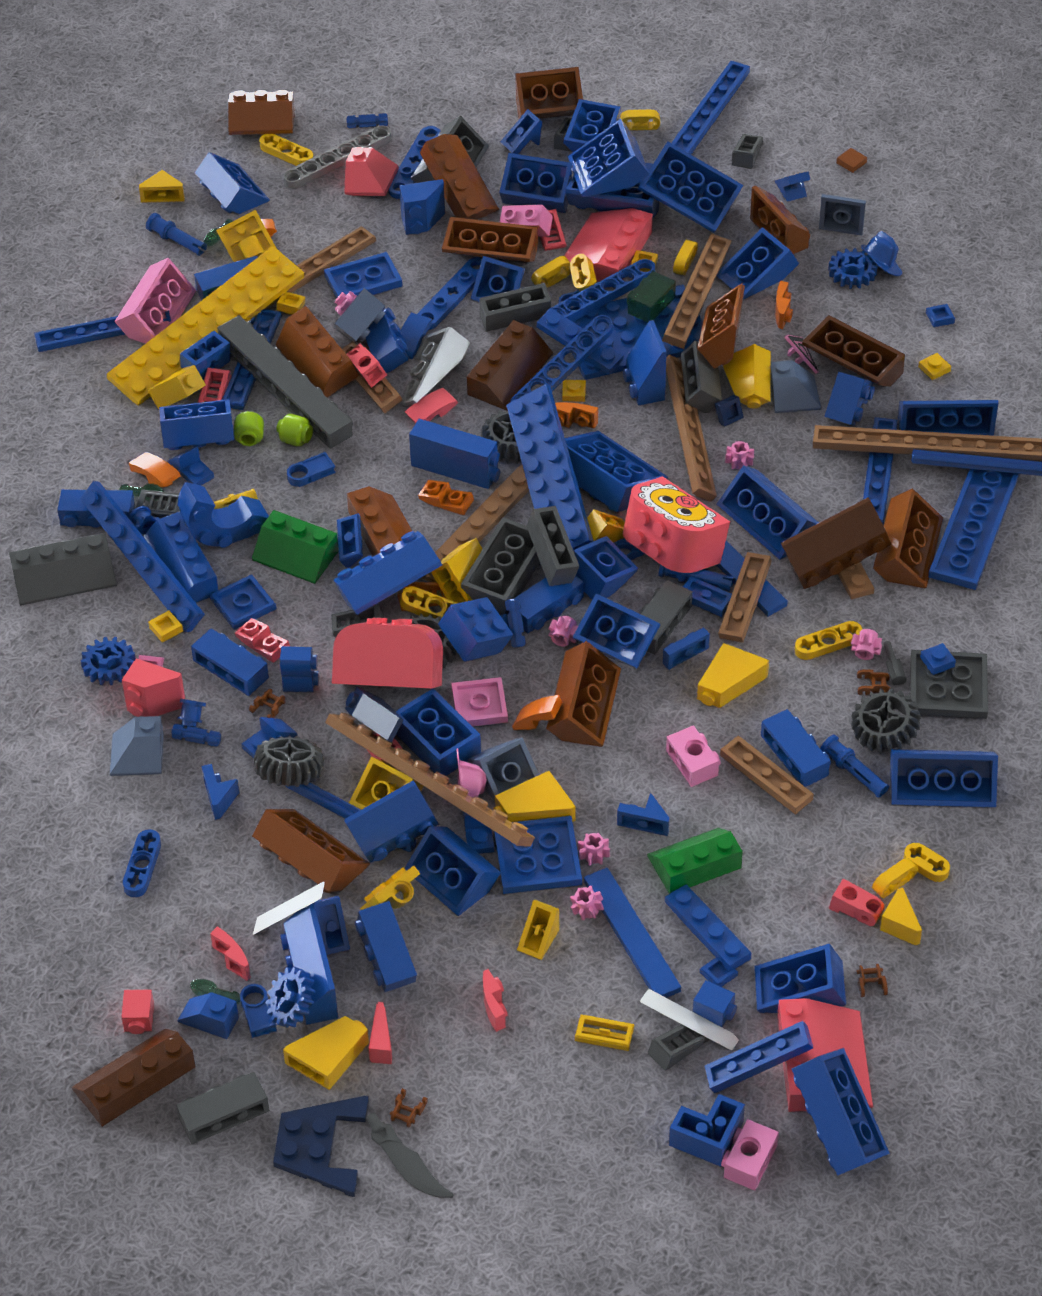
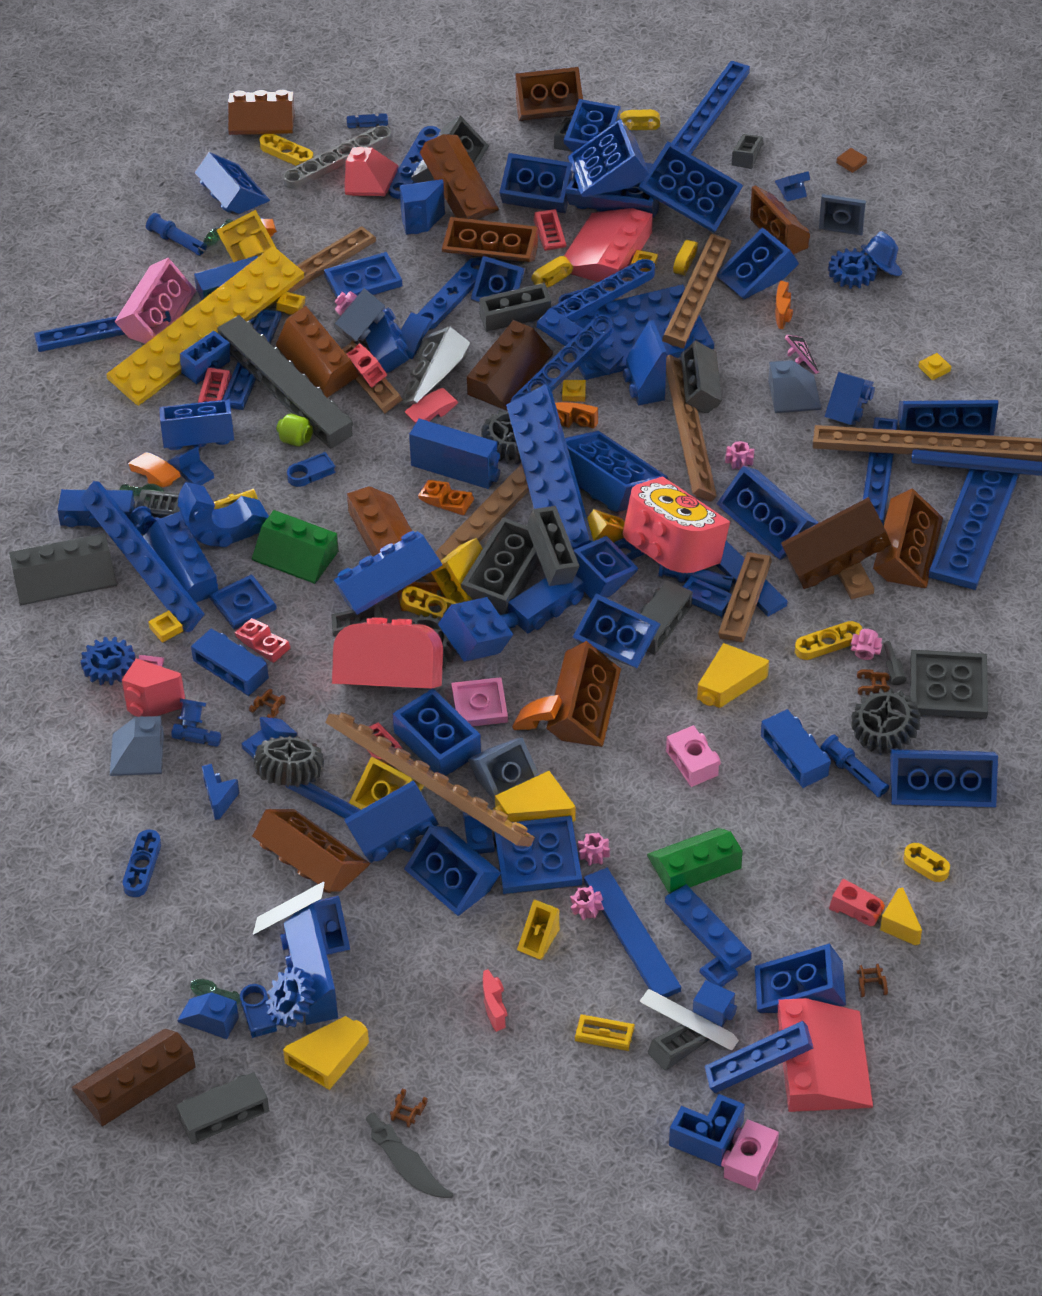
(137, 1011): coral brick -> none
(161, 188): yellow slope -> none
(177, 386): yellow slope -> none
(234, 956): coral slope -> none
(248, 428): lime head -> none
(298, 669): blue brick -> none
(307, 1142): dark blue wing -> none
(349, 540): blue slope -> none
(373, 713): slope -> none
(380, 1045): coral slope -> none
(385, 947): blue wedge -> none
(386, 891): yellow plate -> none
(471, 777): bright pink piece -> none
(515, 622): blue axle -> none
(523, 131): blue slope -> none
(528, 215): bright pink brick -> none
(563, 630): bright pink gear -> none
(587, 272): yellow beam -> none
(648, 819): blue slope -> none
(651, 296): clear green brick -> none
(686, 648): blue plate -> none
(721, 327): dark orange slope -> none
(729, 410): dark blue plate -> none
(750, 375): yellow slope -> none
(766, 774): medium nougat plate -> none
(840, 1111): blue slope -> none
(856, 351): reddish brown slope -> none
(894, 877): yellow beam -> none
(938, 659): blue plate -> none
(940, 315): blue tile -> none

